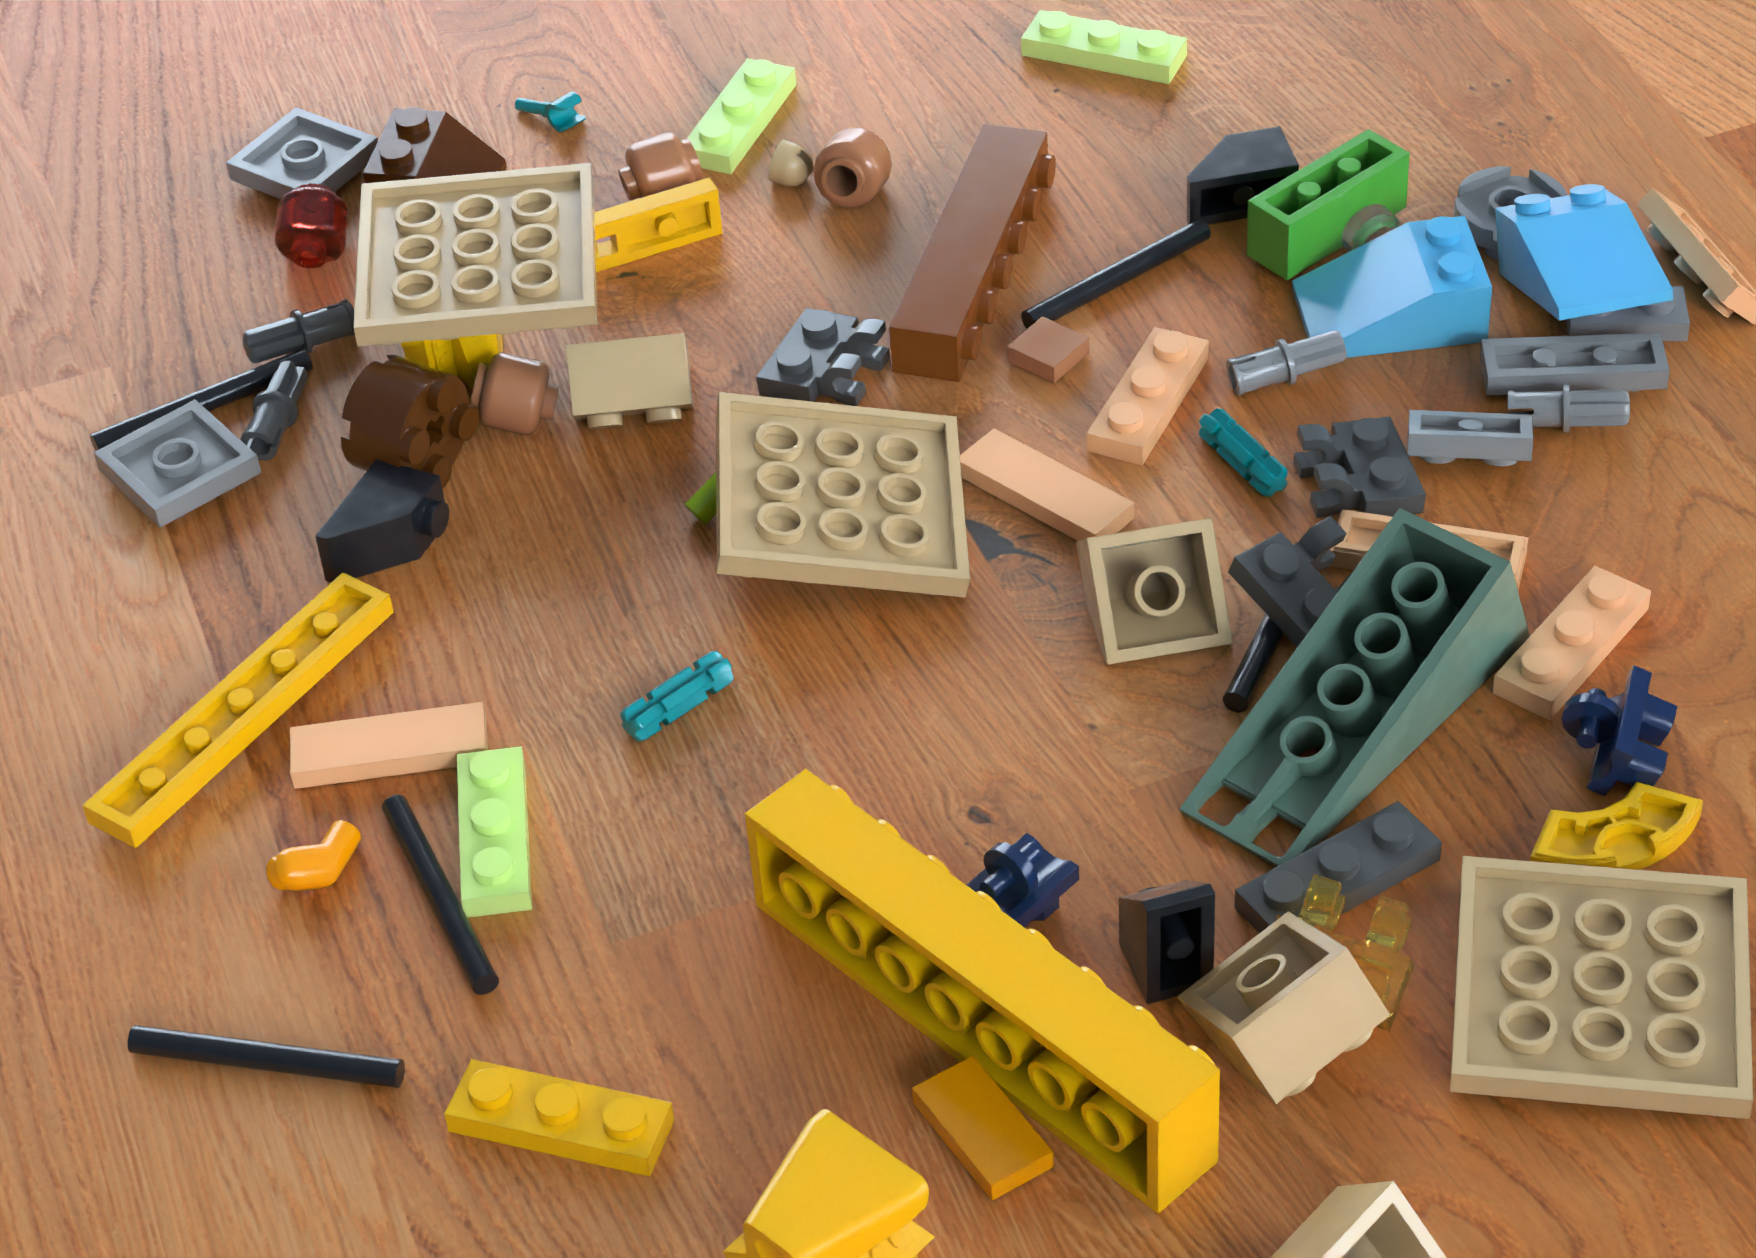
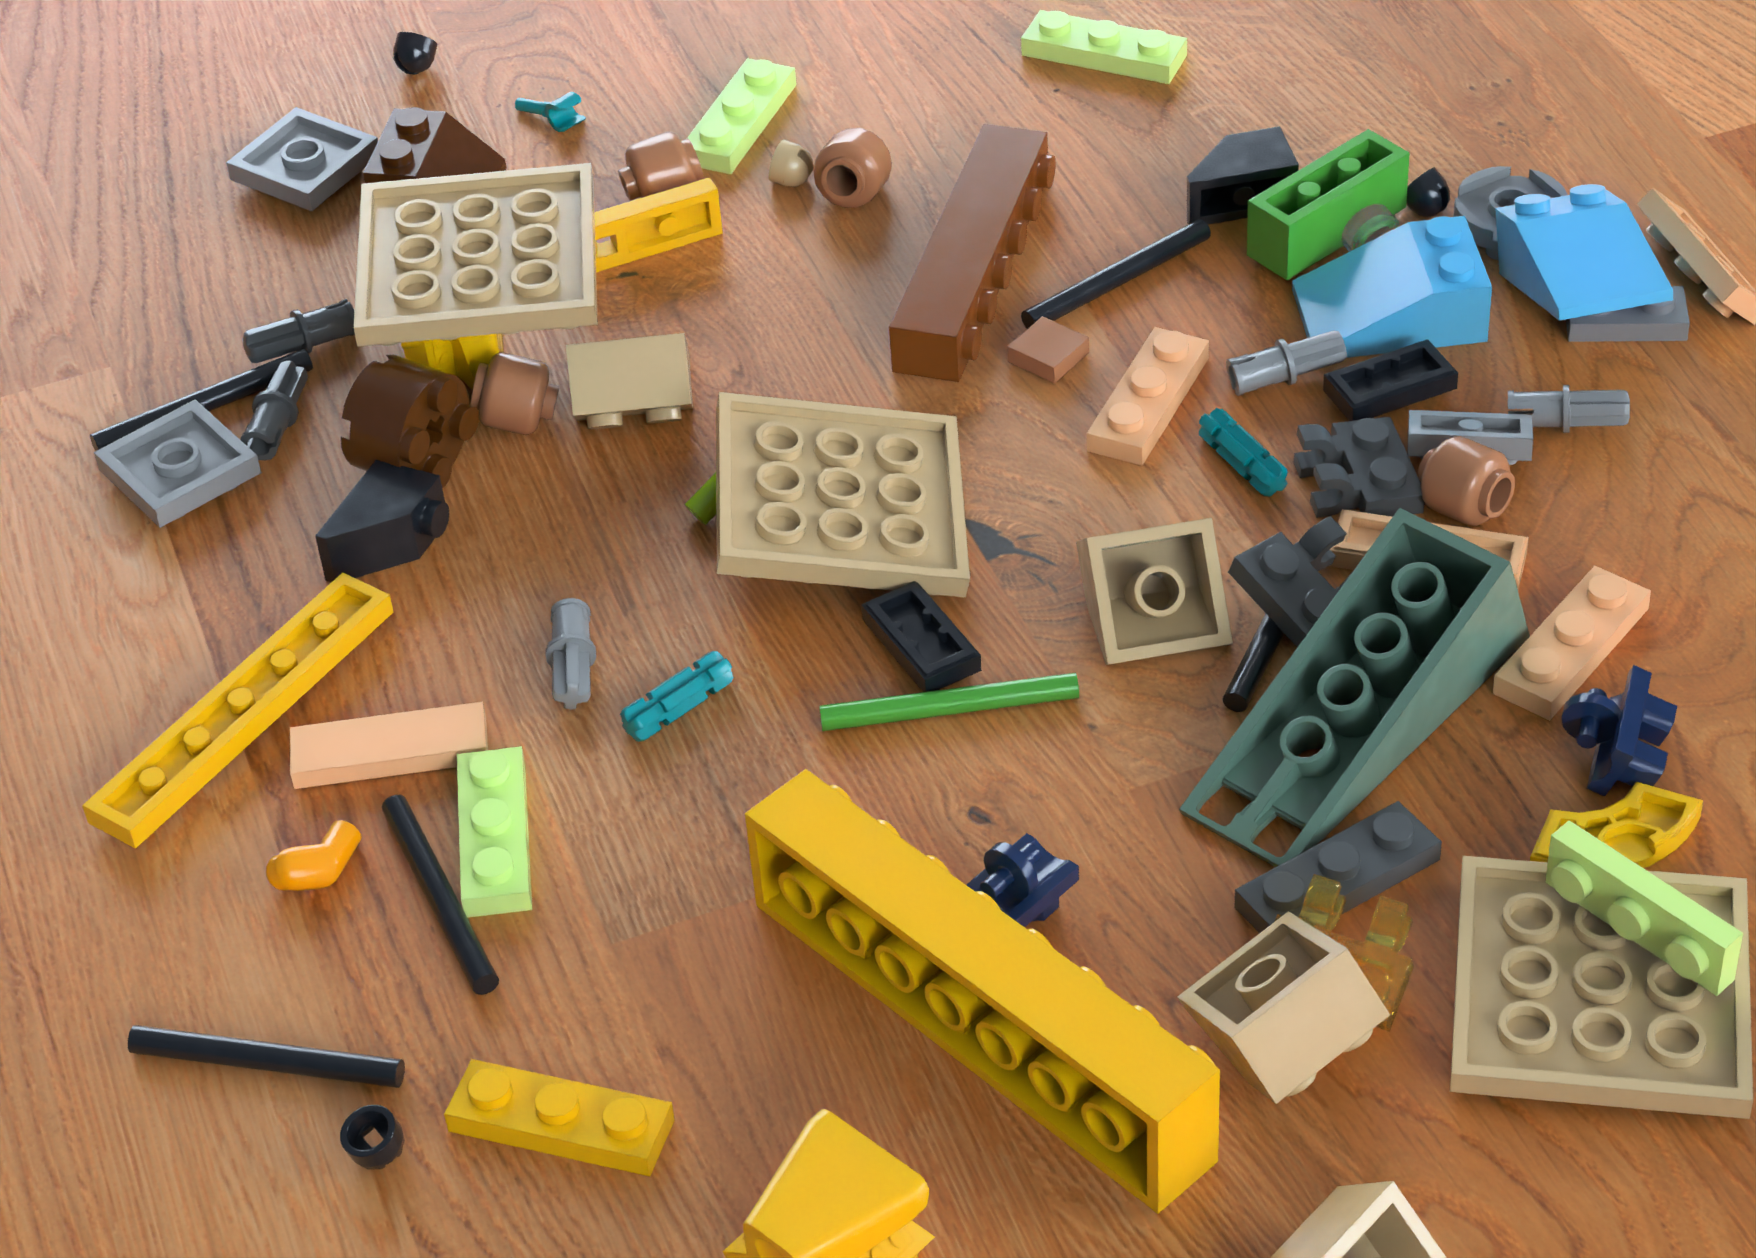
(311, 224): clear red head -> none
(363, 1122): none -> black hinge
(413, 52): none -> black hinge
(571, 652): none -> light grey axle
(822, 357): dark grey plate -> none
(921, 637): none -> black plate
(949, 701): none -> bright green bar
(982, 1128): light orange tile -> none
(1044, 487): light nougat tile -> none
(1168, 937): black slope -> none
(1390, 381): none -> black plate
(1428, 194): none -> black hinge
(1466, 481): none -> nougat head
(1580, 361): light grey plate -> none
(1643, 908): none -> yellowish green plate

